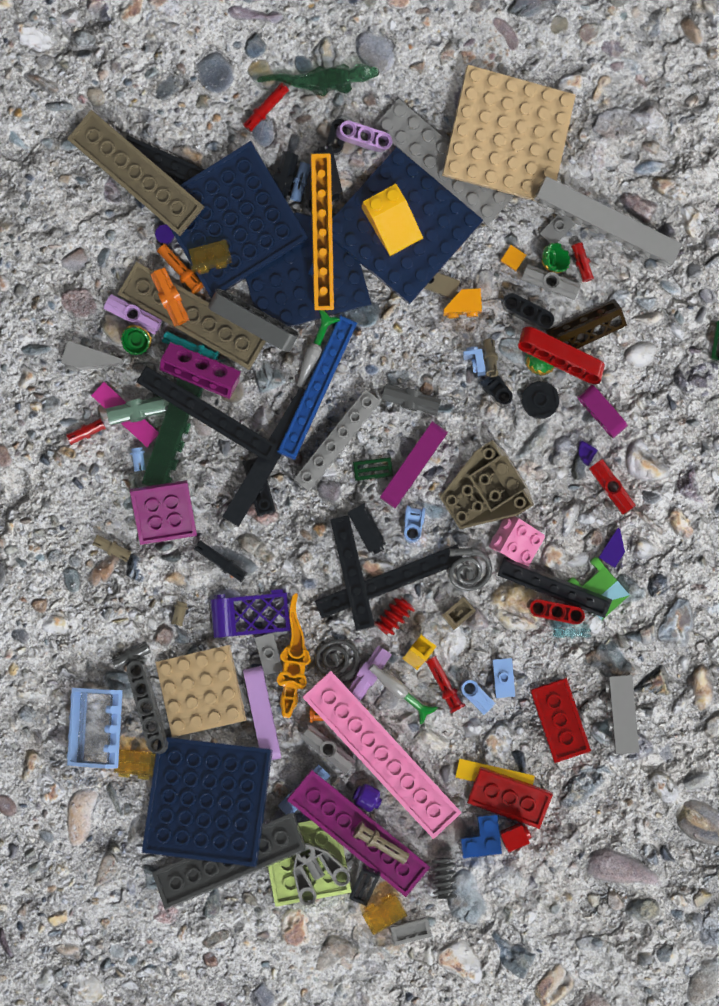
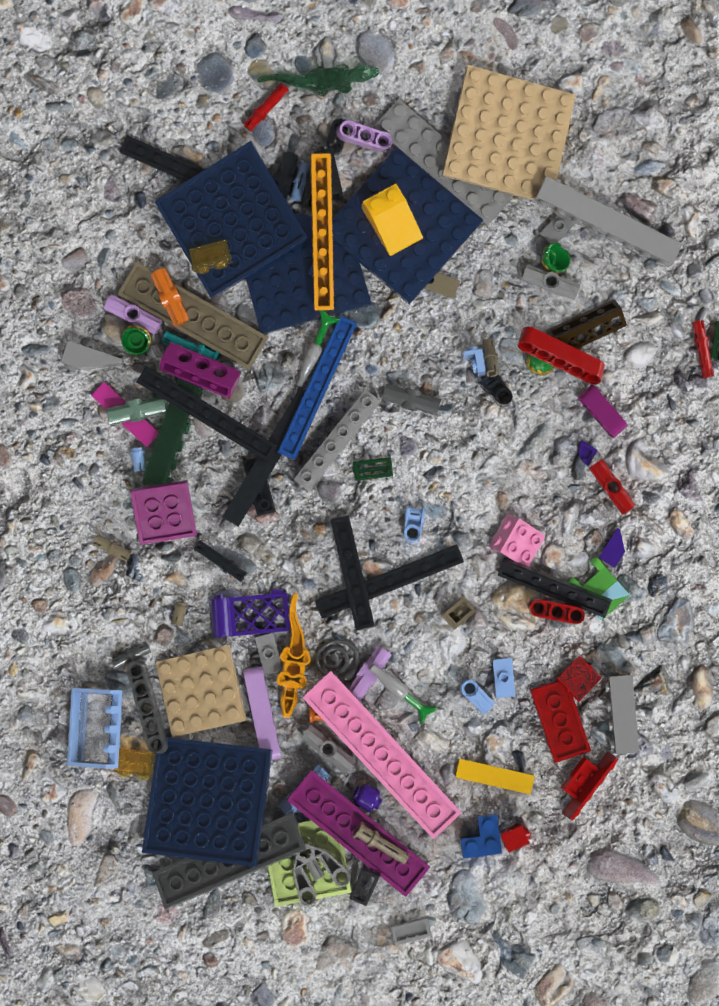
(85, 431): red pin -> none
(135, 172): dark tan plate -> none
(164, 234): dark purple tile -> none
(186, 275): orange pin -> none
(253, 320): dark grey beam -> none
(367, 529): black window -> none
(384, 913): clear yellow brick -> none
(394, 616): red piece -> none
(413, 465): magenta beam -> none
(419, 652): yellow window -> none
(444, 878): dark grey piece -> none
(448, 691): red pin -> none
(466, 303): light orange slope -> none
(469, 572): dark grey piece -> none
(486, 489): dark tan wedge -> none
(510, 797): red tile -> none
(513, 258): light orange tile -> none
(521, 304): black beam -> none
(540, 400): black tile -> none
(572, 632): clear light blue piece -> none
(579, 678): none -> red piece
(582, 262): red pin -> none
(584, 782): none -> red bracket
(701, 342): none -> red pin

